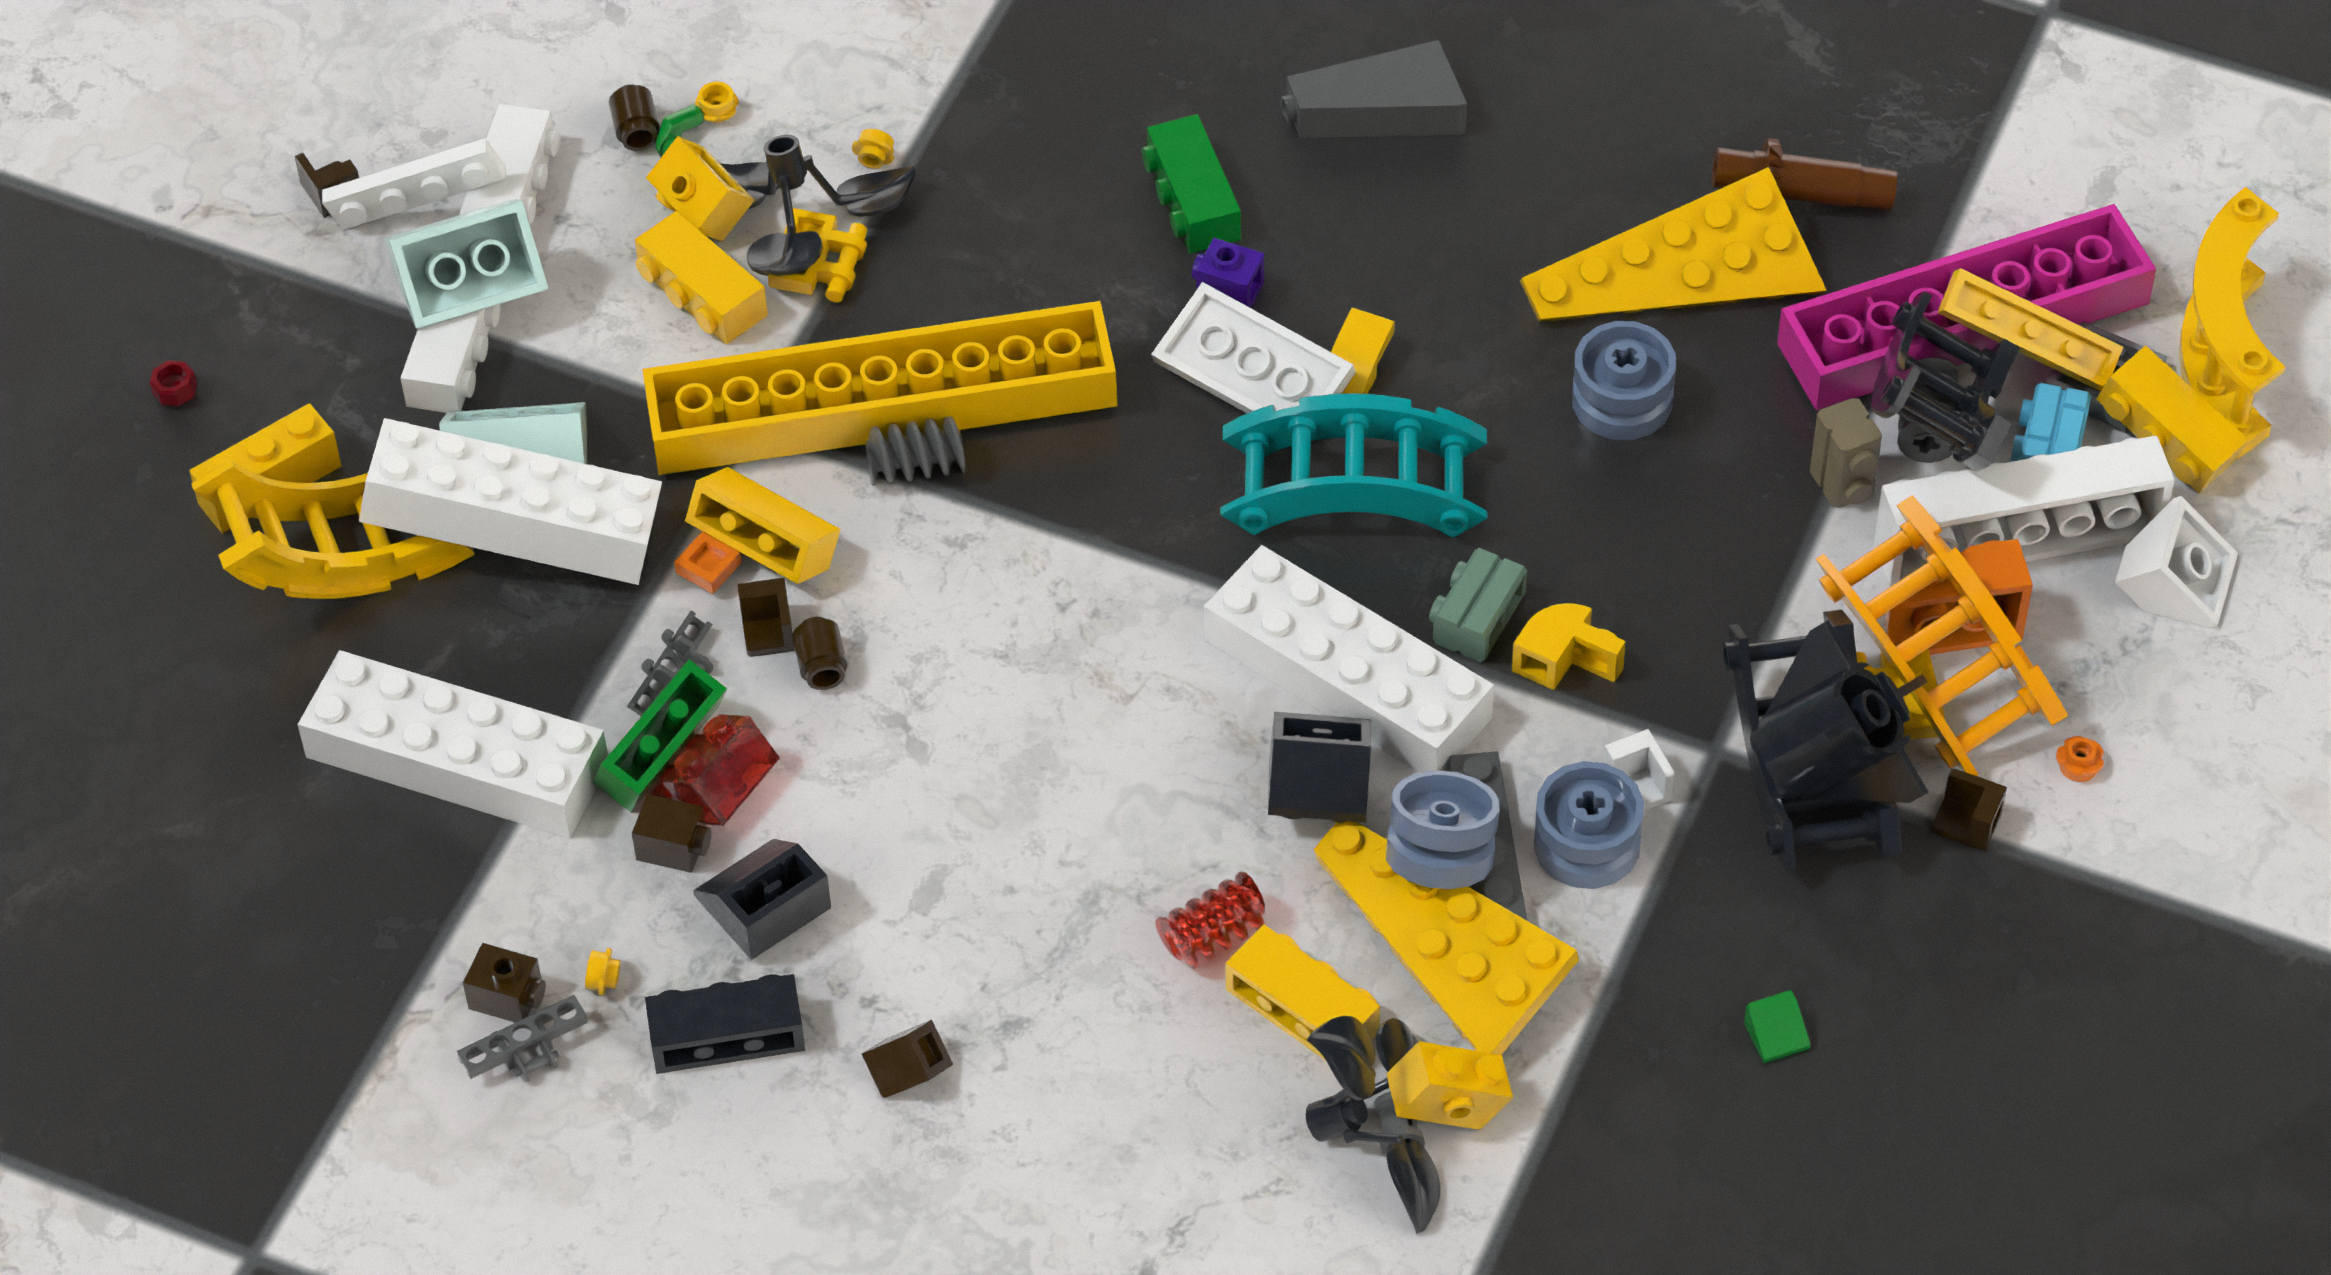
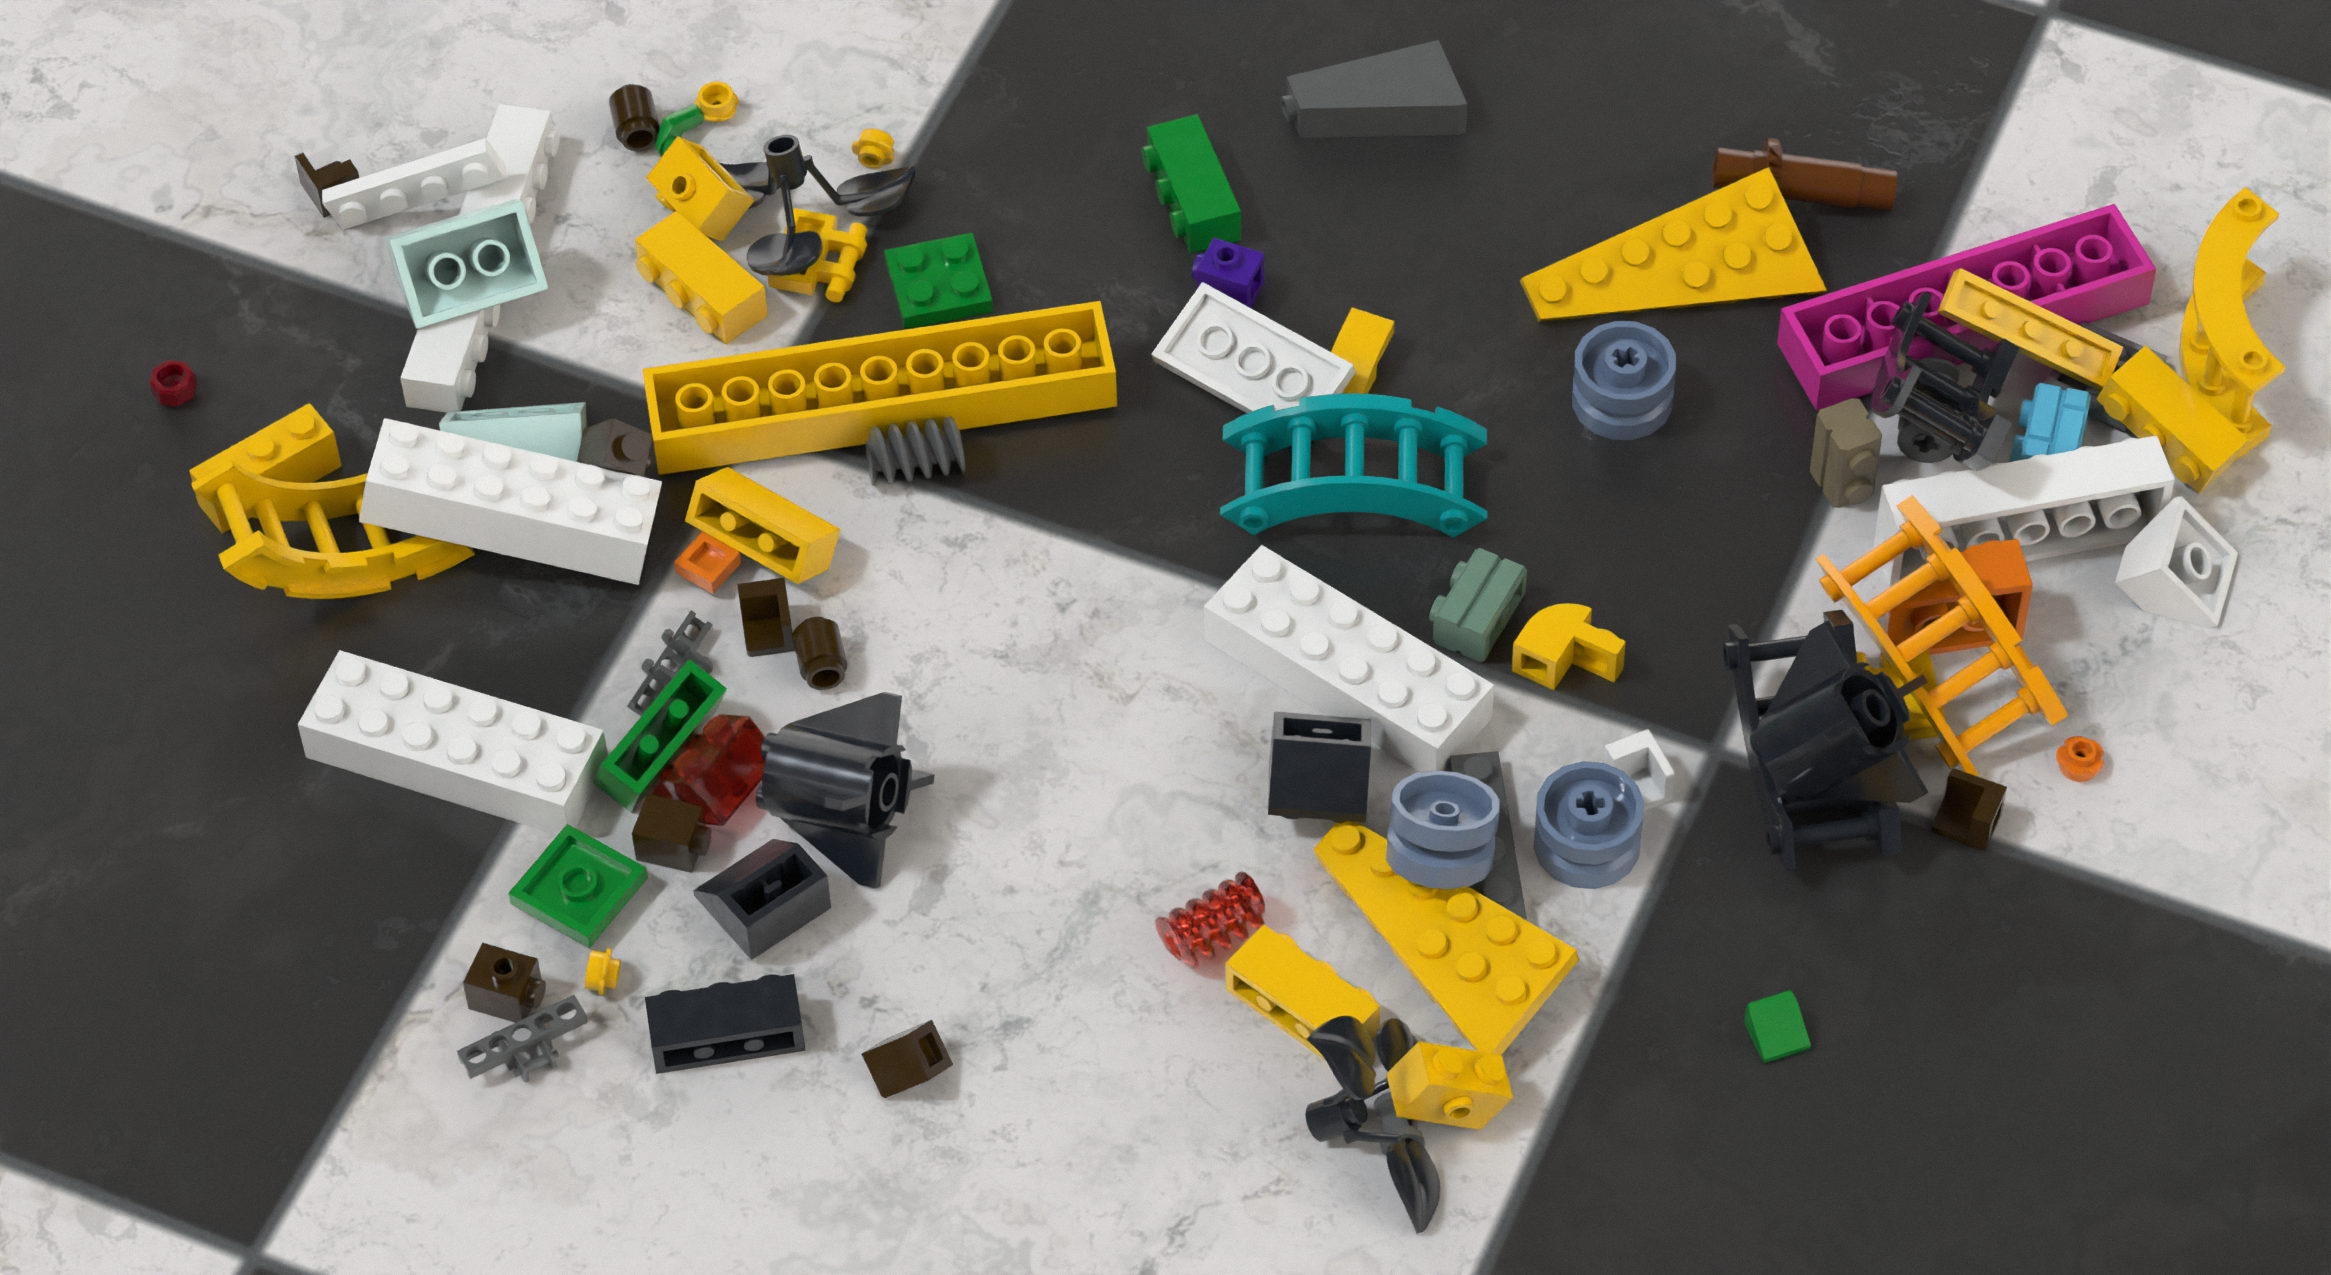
(578, 885): none -> green plate
(616, 447): none -> dark brown brick
(842, 782): none -> black brick
(938, 281): none -> green plate

